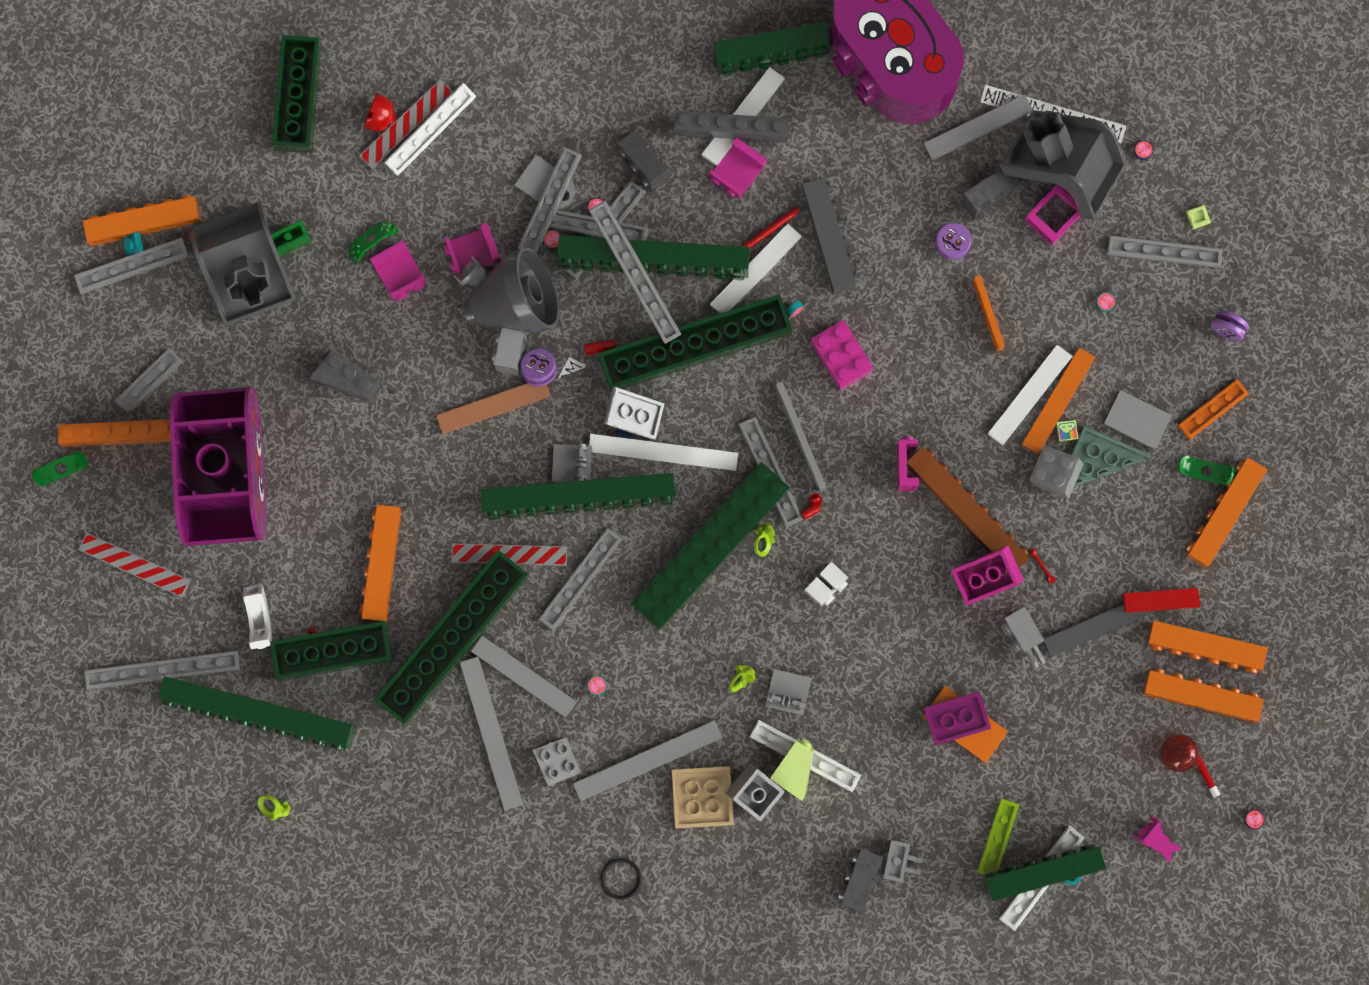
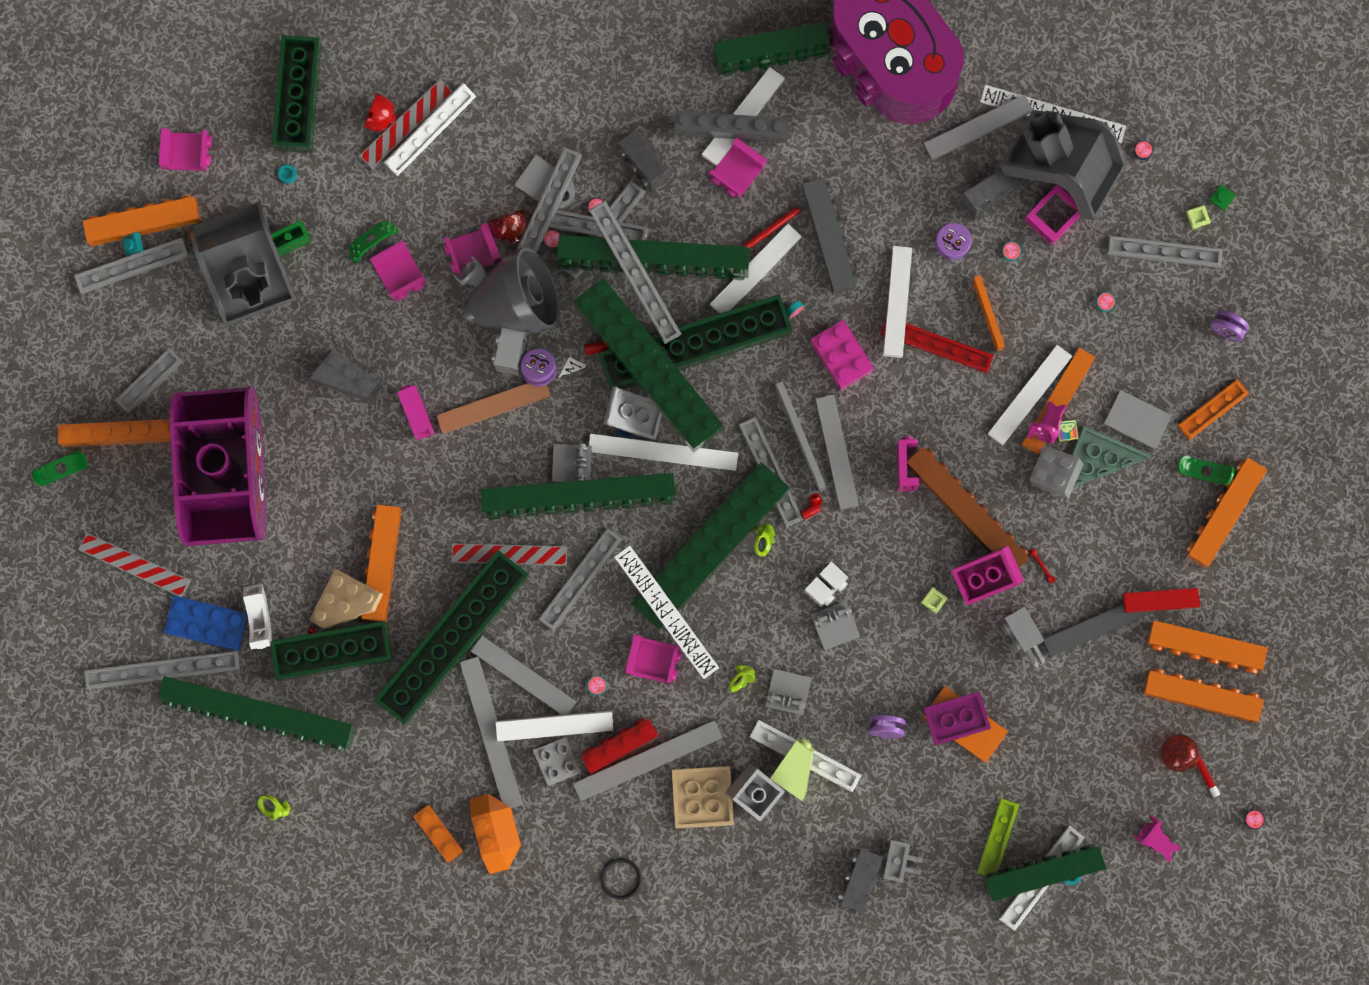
(184, 151): none -> dark pink panel
(206, 623): none -> blue plate
(287, 174): none -> teal tile
(344, 601): none -> tan plate
(415, 412): none -> dark pink window
(438, 833): none -> orange plate
(494, 832): none -> orange wedge
(509, 226): none -> clear red cylinder
(554, 725): none -> white tile
(620, 746): none -> red brick
(648, 365): none -> dark green brick
(653, 660): none -> dark pink panel
(666, 612): none -> white sticker
(835, 625): none -> light grey hinge
(837, 452): none -> light grey tile
(886, 726): none -> medium lavender head
(897, 302): none -> white tile
(934, 600): none -> yellowish green tile
(945, 348): none -> red tile
(1011, 251): none -> tile
(1050, 426): none -> dark pink hair
(1222, 197): none -> green plate

